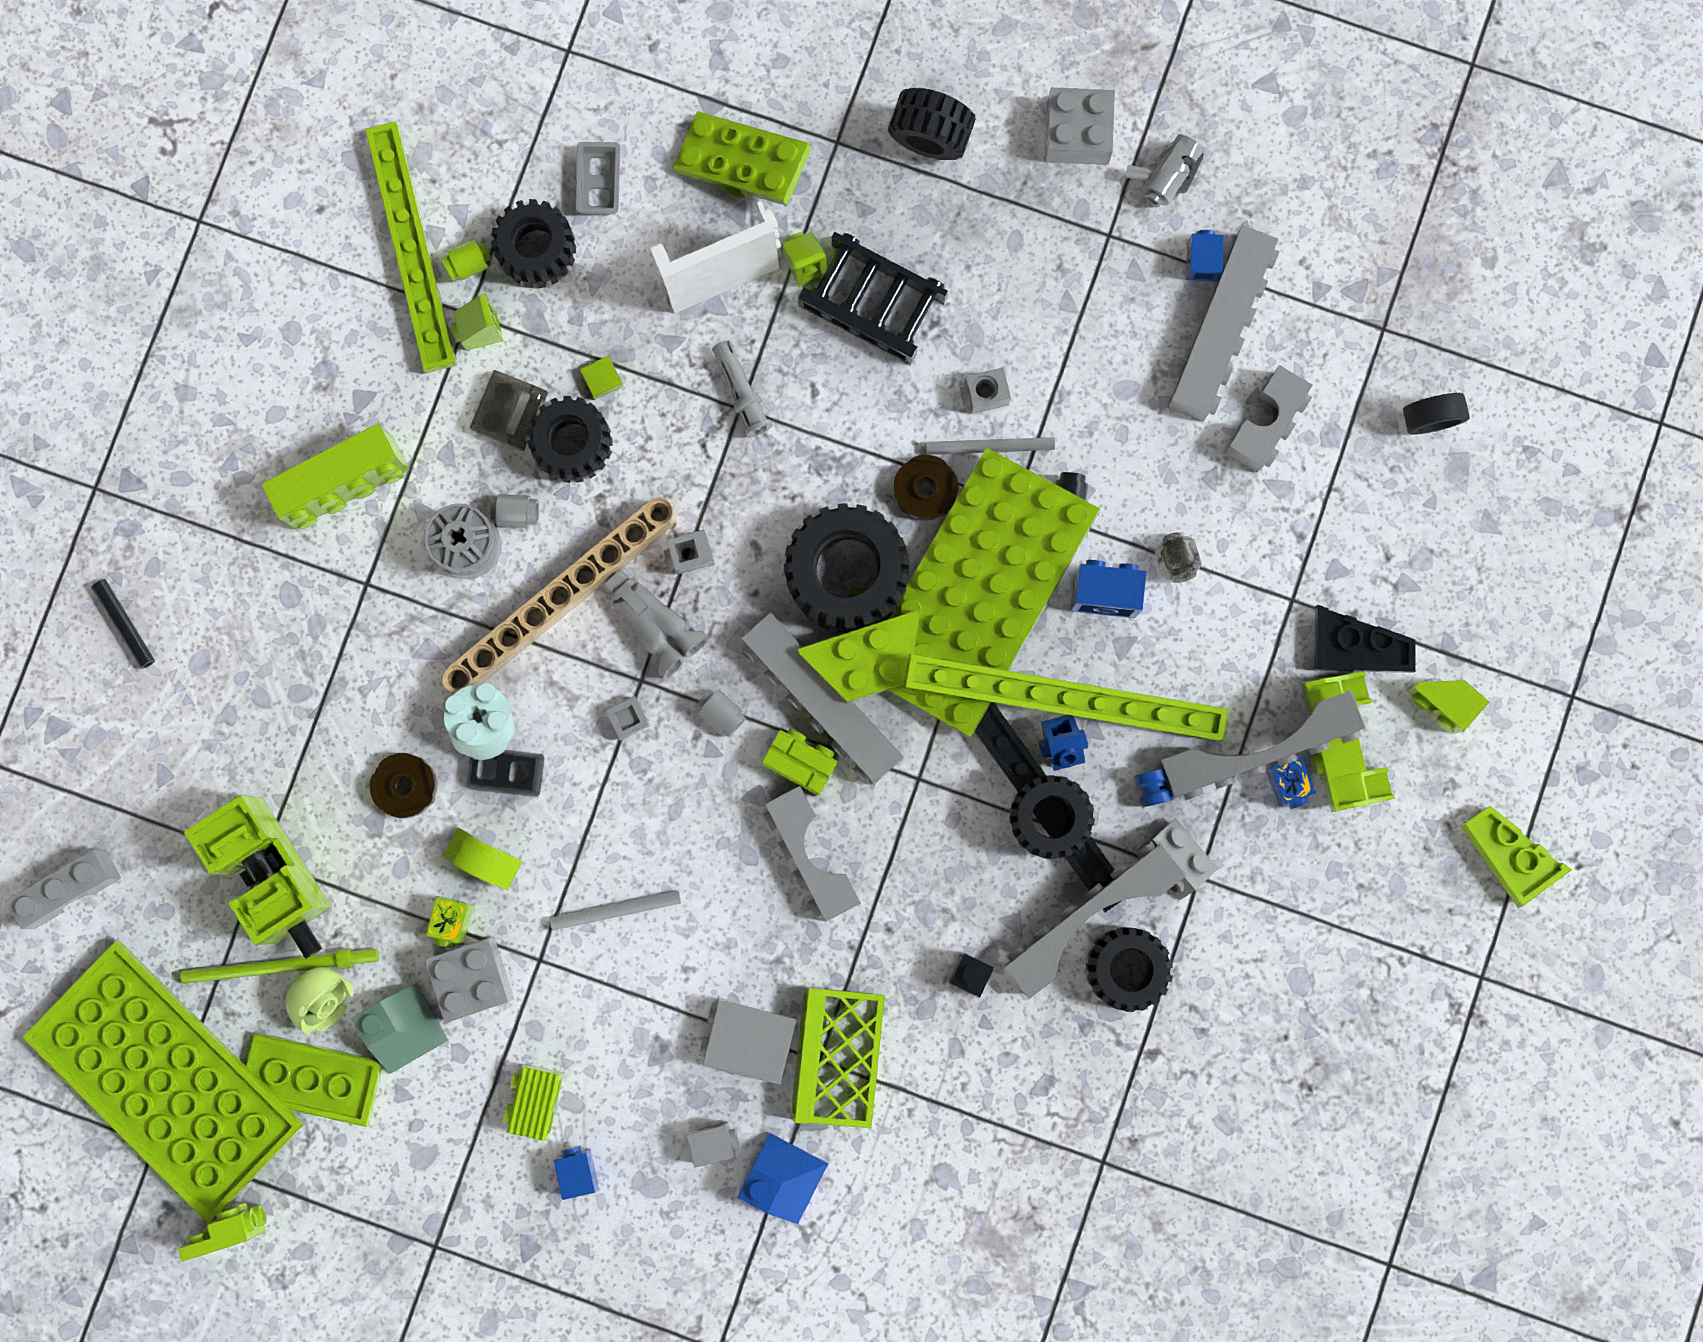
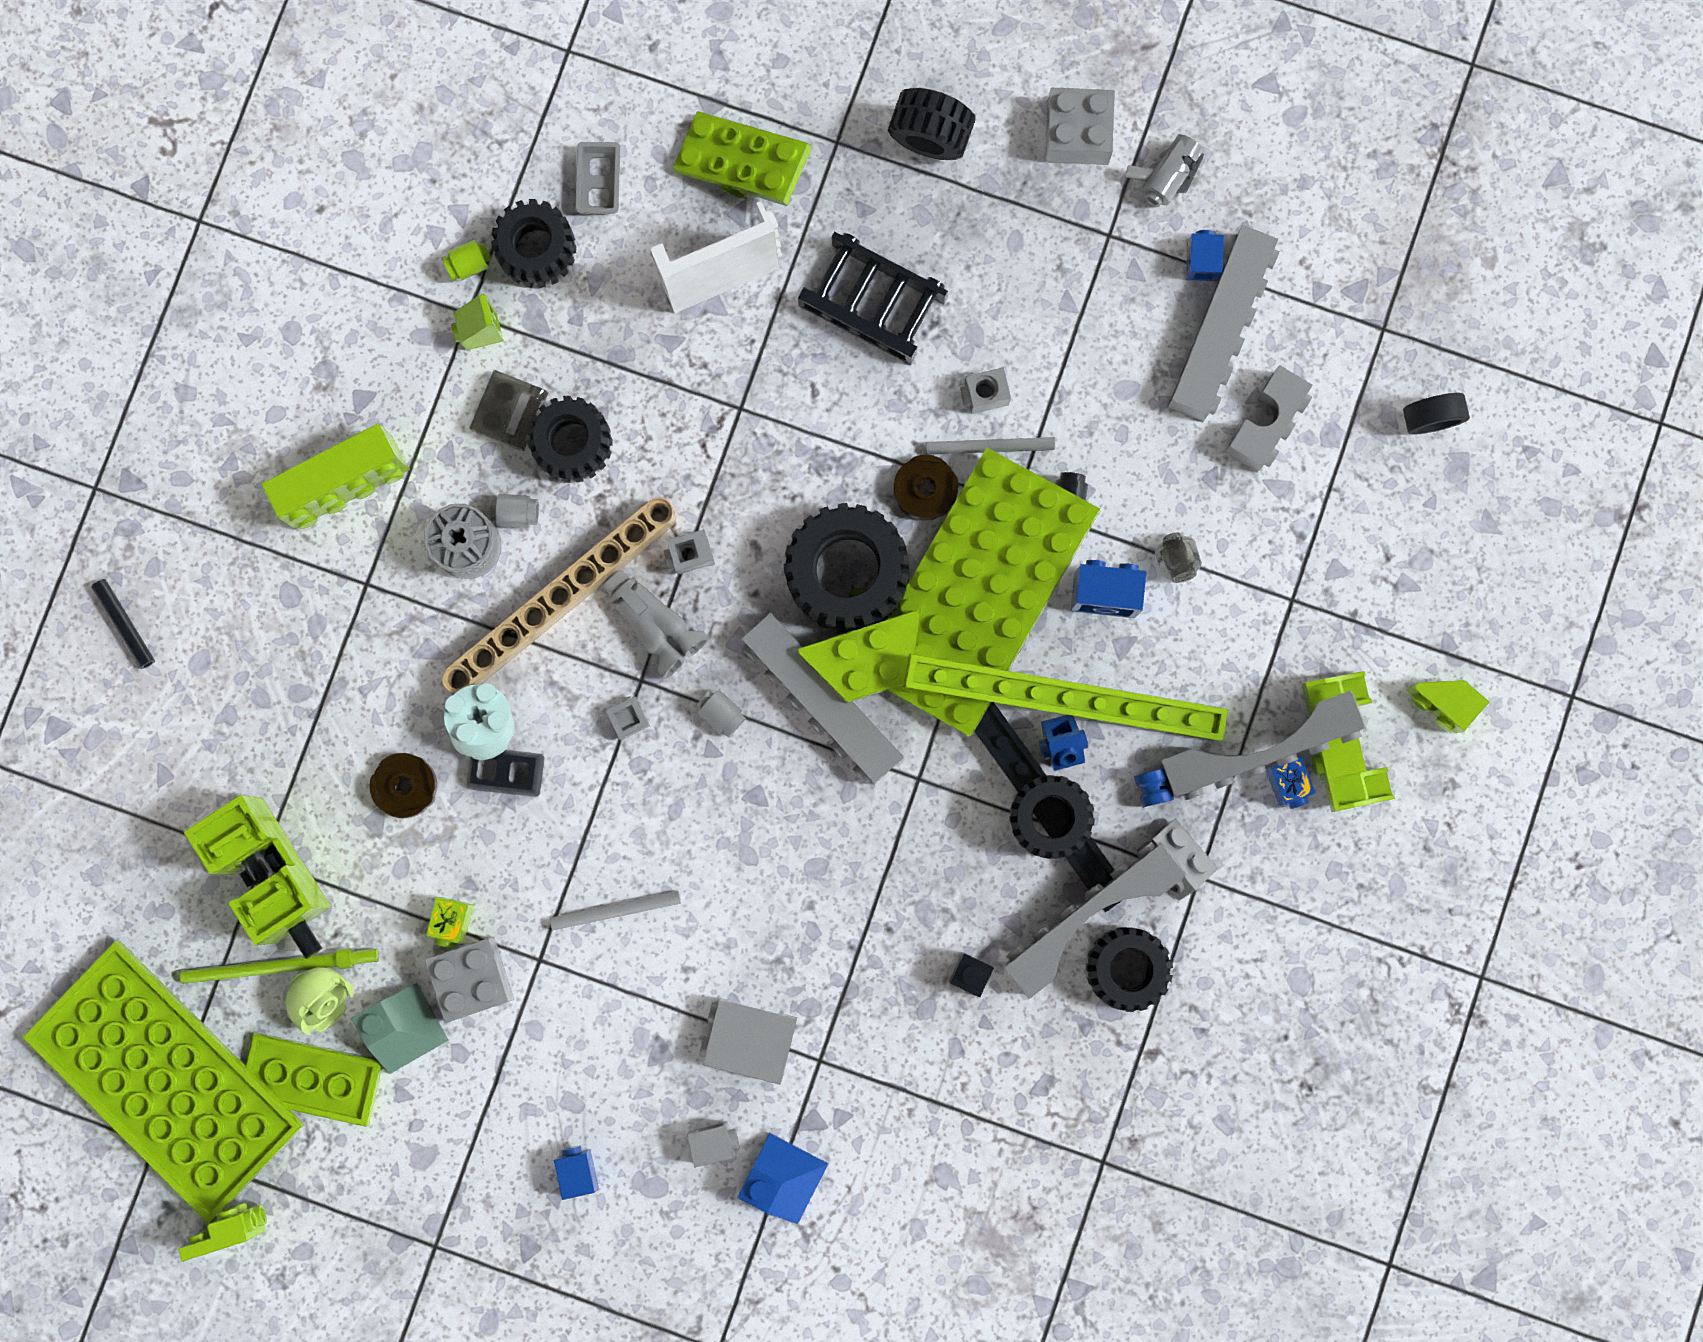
(51, 894): light grey arch -> none
(411, 247): lime plate -> none
(482, 859): lime brick -> none
(533, 1102): lime brick -> none
(601, 377): lime tile -> none
(746, 402): light grey pin -> none
(791, 817): light grey arch -> none
(800, 762): lime brick -> none
(804, 257): lime slope -> none
(809, 1055): lime fence -> none
(1356, 646): black wing -> none
(1514, 859): lime wing -> none

